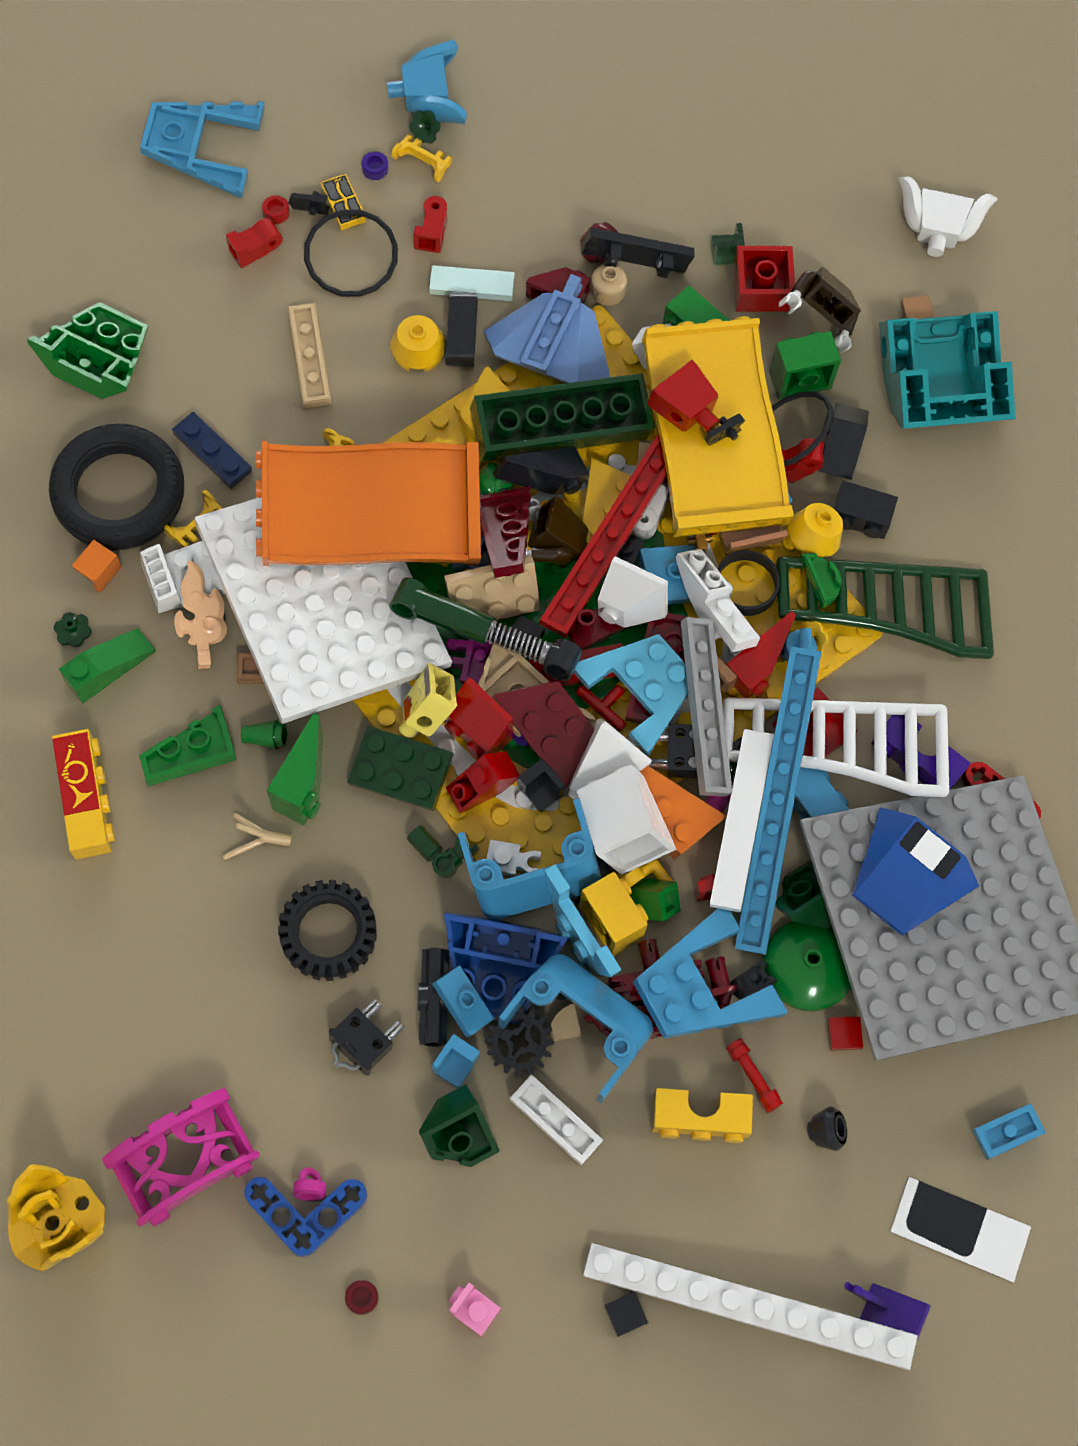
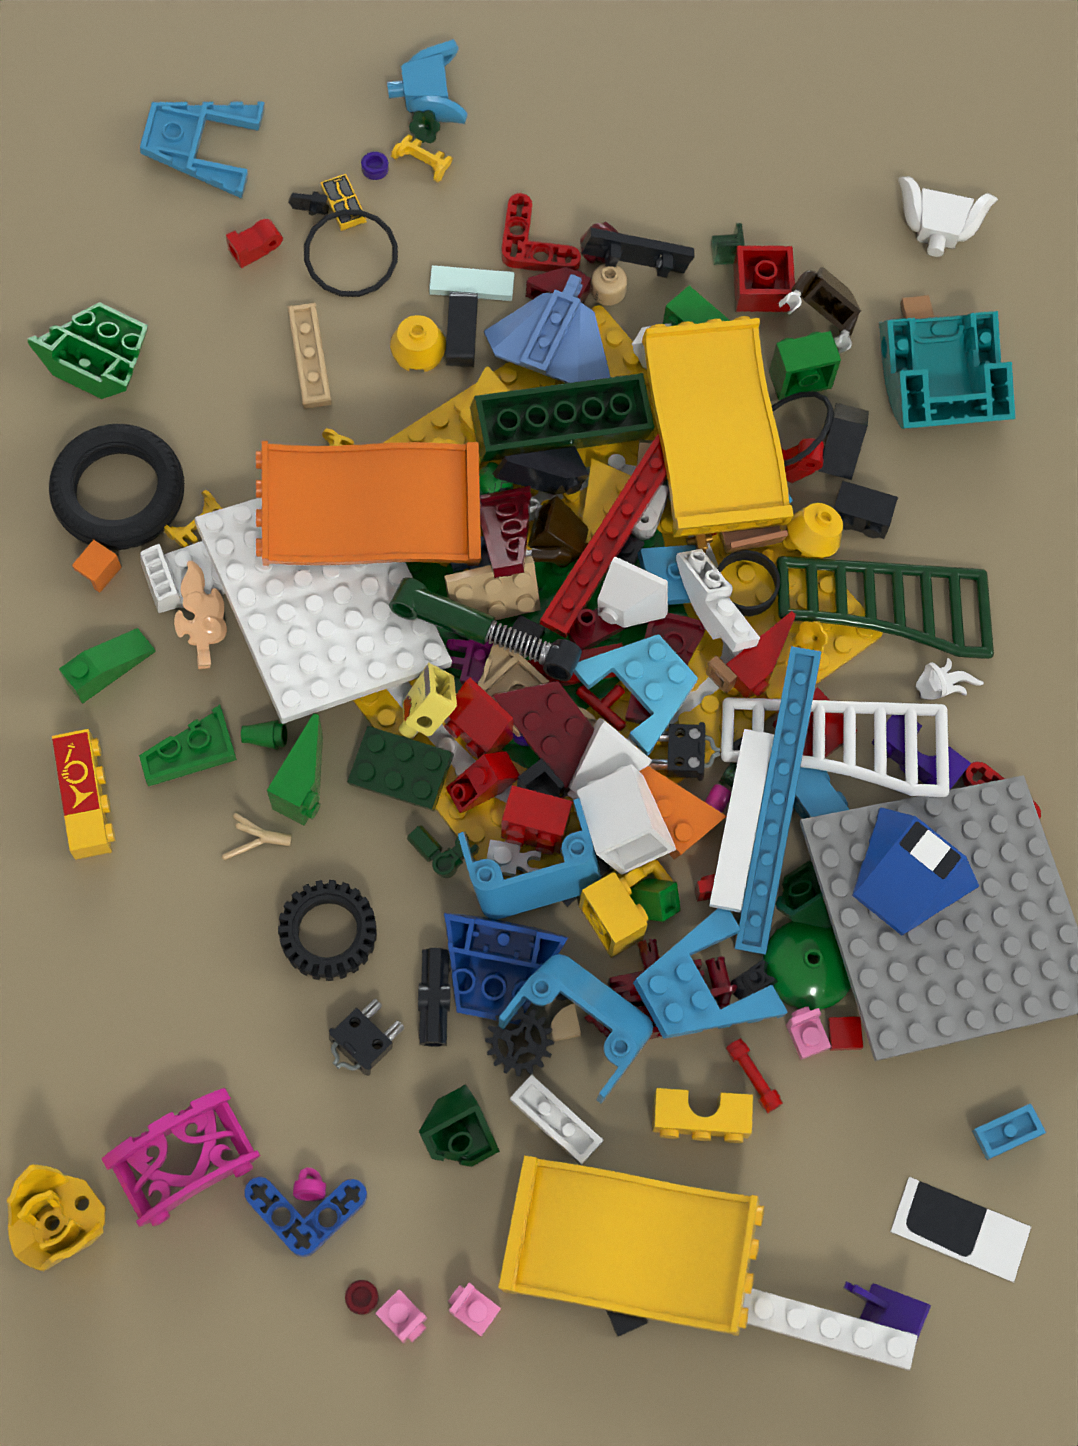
(72, 634): dark green plant -> none
(212, 450): dark blue plate -> none
(247, 670): medium nougat tile -> none
(276, 209): red tile -> none
(402, 1317): none -> bright pink bracket
(431, 235): red leg -> none
(455, 1061): dark azure panel -> none
(463, 1001): dark azure plate -> none
(527, 249): none -> red beam
(535, 820): none -> red brick
(571, 925): medium azure wing -> none
(632, 1245): none -> yellow panel
(686, 399): red torso -> none
(706, 707): light grey plate -> none
(728, 428): black piece -> none
(798, 638): dark azure piece -> none
(807, 1032): none -> bright pink bracket
(823, 577): green tile -> none
(828, 1129): black cone -> none
(937, 683): none -> white piece

